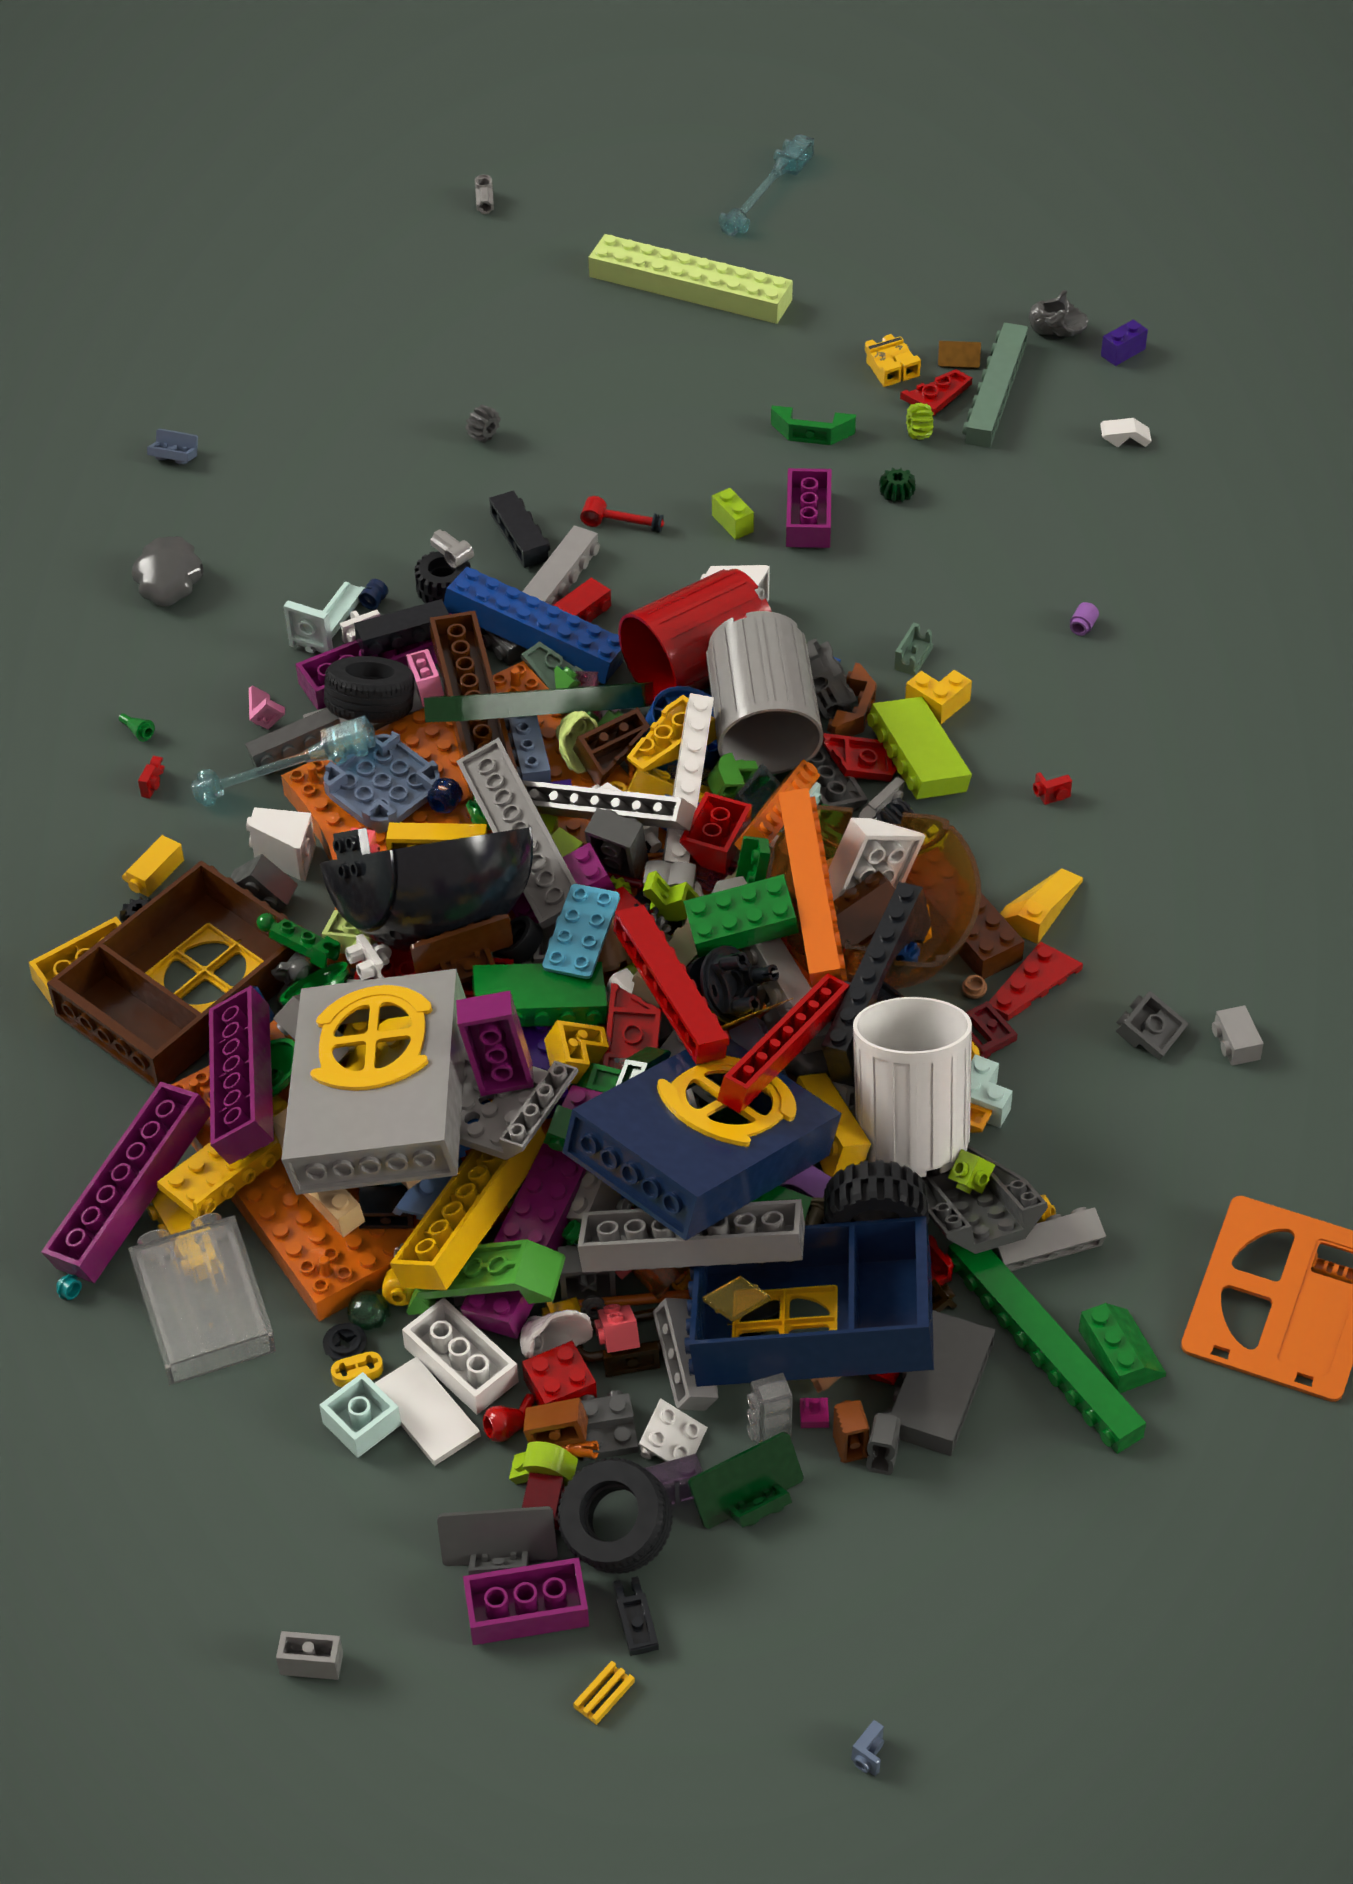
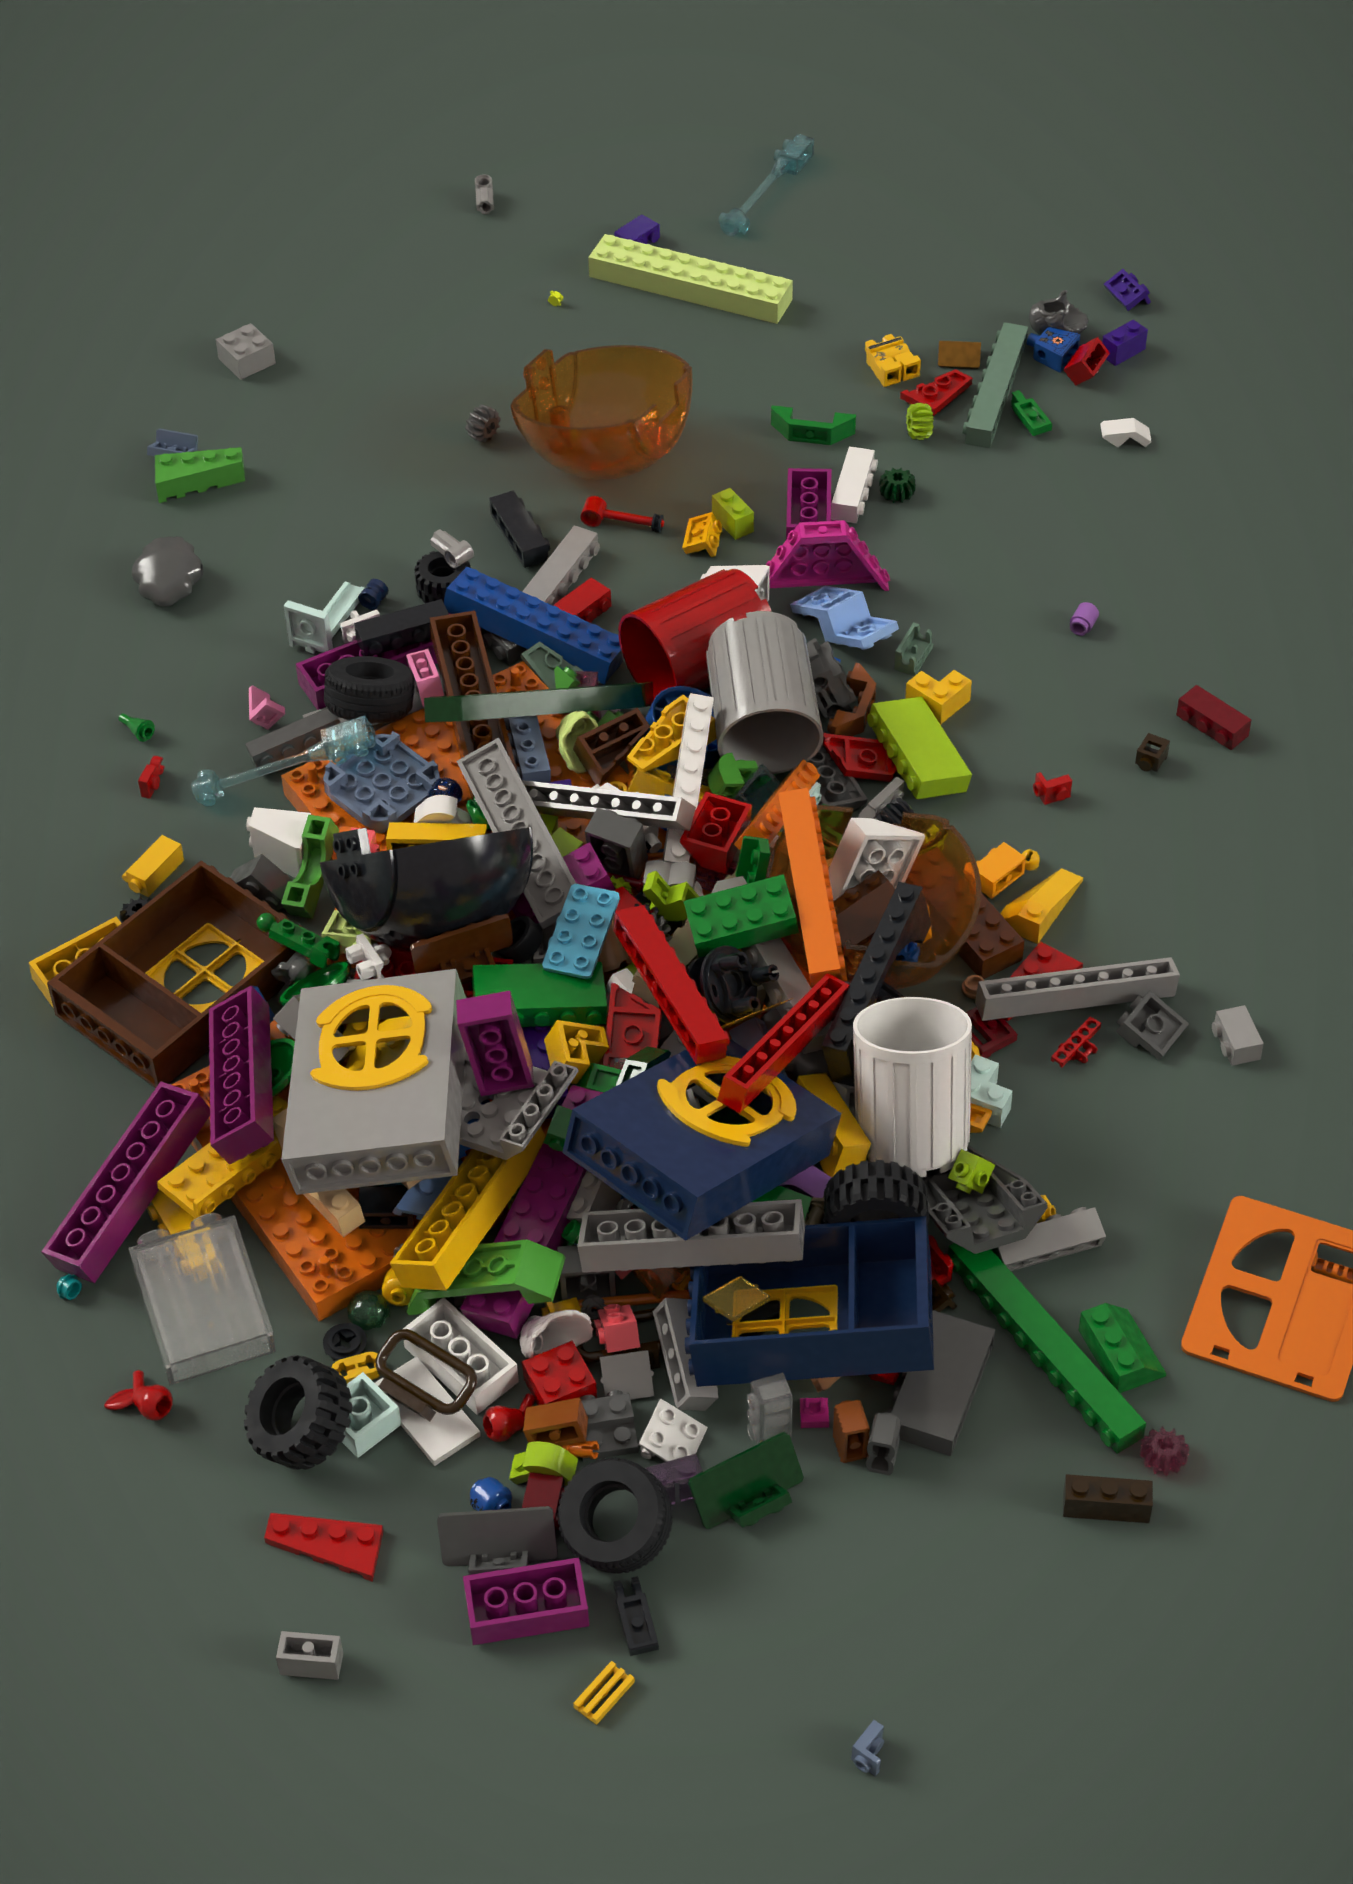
(152, 1401): none -> red piece
(197, 471): none -> bright green wedge
(245, 351): none -> light grey brick
(304, 891): none -> bright green arch
(321, 1421): none -> black tyre
(337, 1542): none -> red wing
(410, 1394): none -> dark brown bar
(441, 810): none -> white brick
(490, 1495): none -> blue head
(555, 298): none -> neon yellow piece
(604, 408): none -> clear orange windscreen
(628, 1374): none -> light grey piece
(640, 230): none -> dark purple brick
(702, 533): none -> yellow bracket
(824, 555): none -> dark pink piece
(844, 617): none -> light blue bracket
(853, 485): none -> white brick
(1000, 869): none -> light orange brick
(1030, 414): none -> green hinge
(1034, 860): none -> yellow hinge
(1054, 347): none -> blue torso
(1075, 988): none -> light grey brick
(1082, 1040): none -> red piece
(1086, 361): none -> red brick
(1107, 1498): none -> dark brown brick
(1127, 290): none -> dark purple bracket
(1150, 758): none -> dark brown brick
(1164, 1451): none -> clear pink gear
(1213, 717): none -> dark red brick

